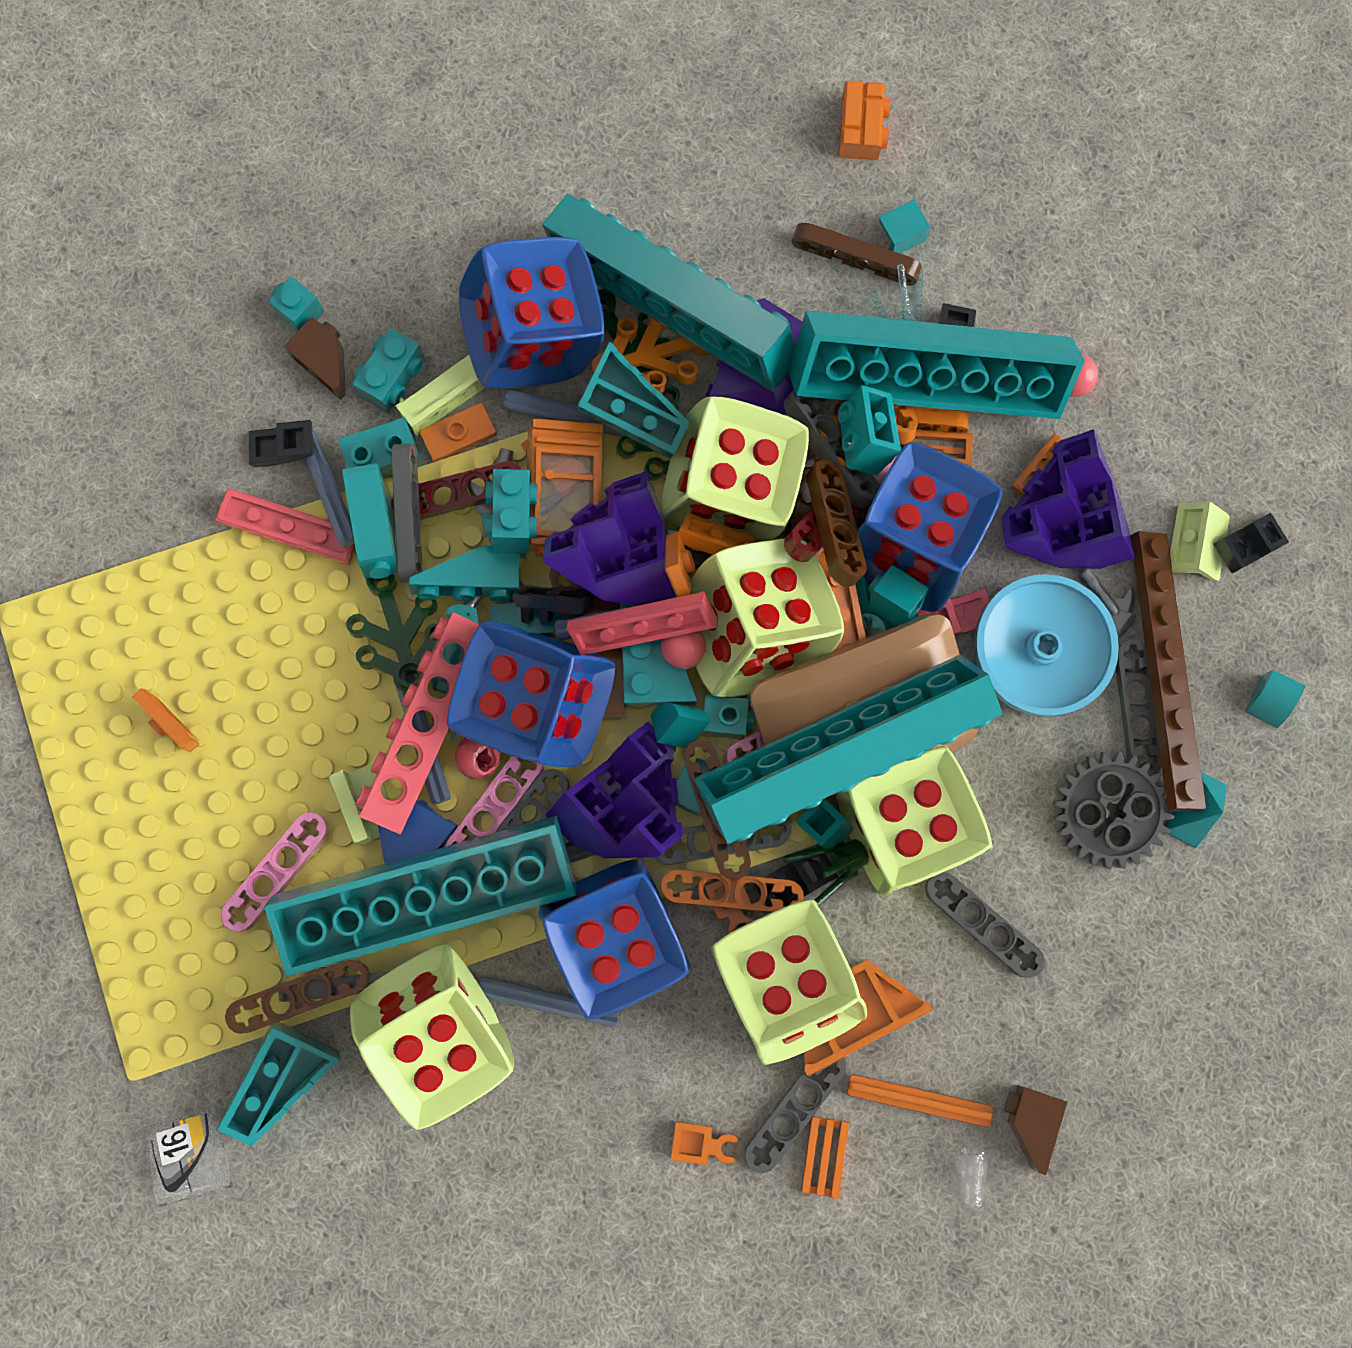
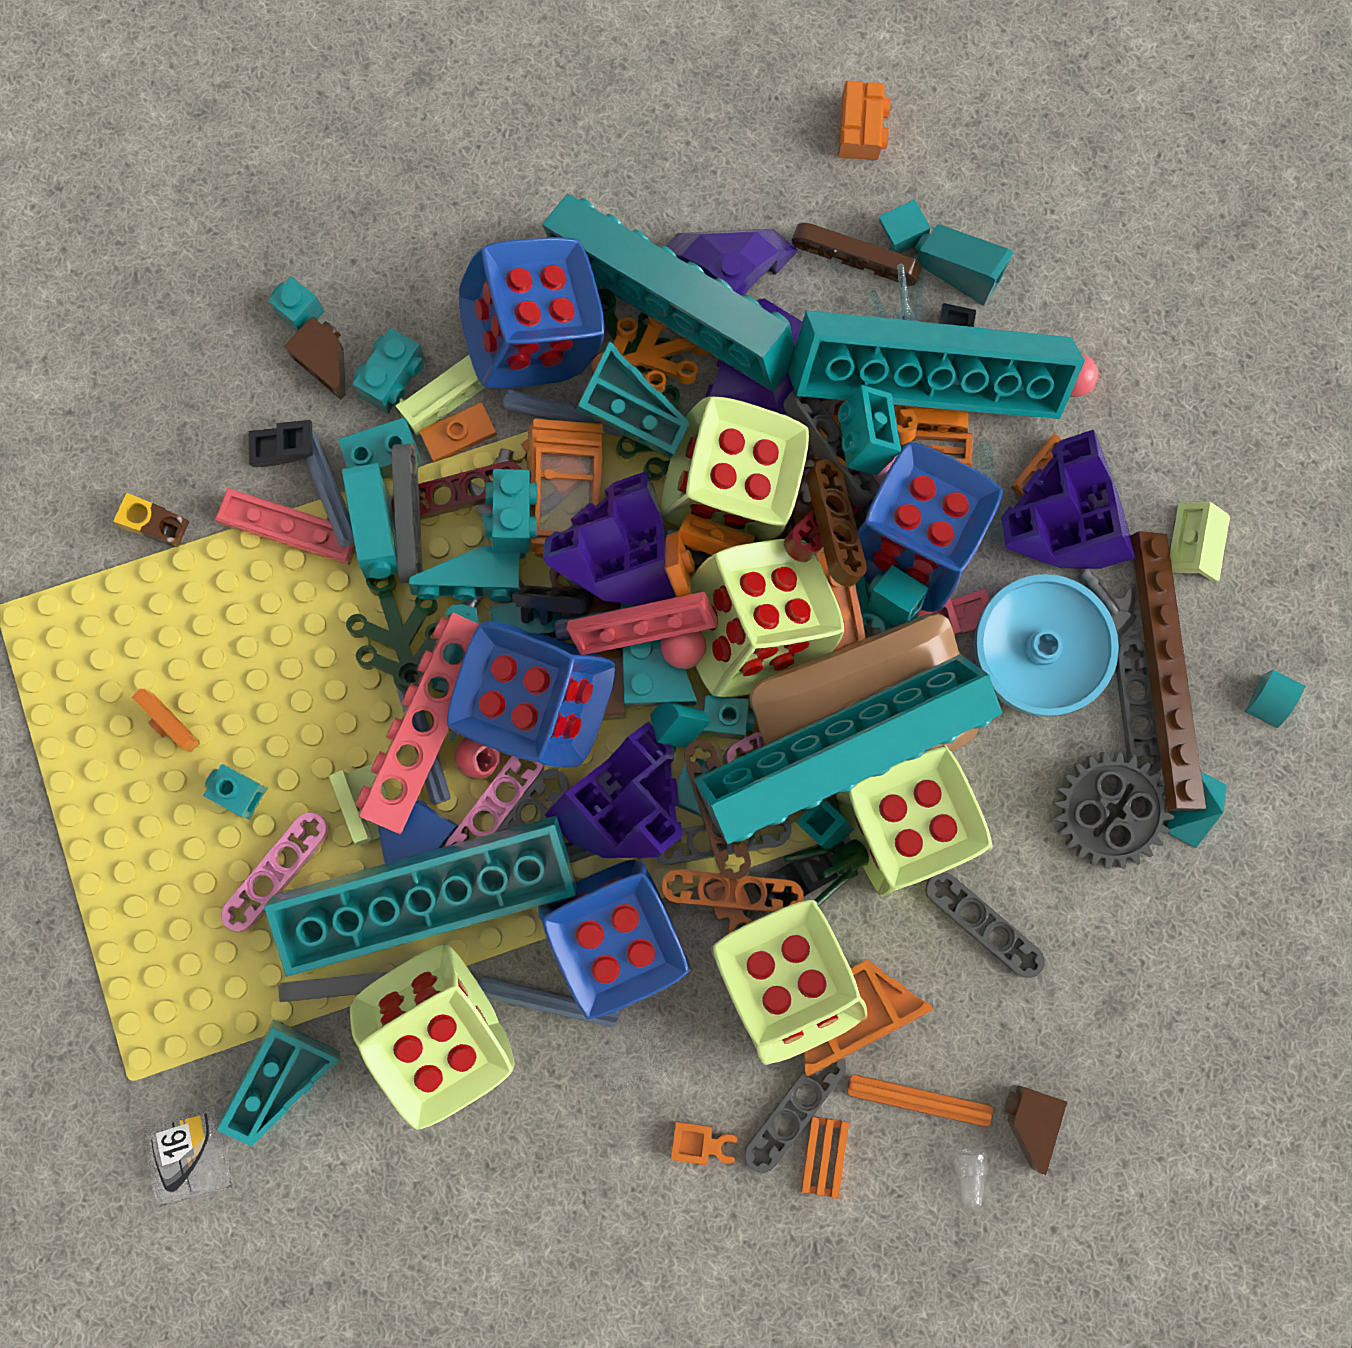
(150, 520): none -> leg
(234, 791): none -> teal brick
(298, 998): reddish brown beam -> none
(734, 255): none -> dark purple brick
(963, 261): none -> teal slope
(988, 469): none -> clear light blue bar
(1251, 543): black slope -> none

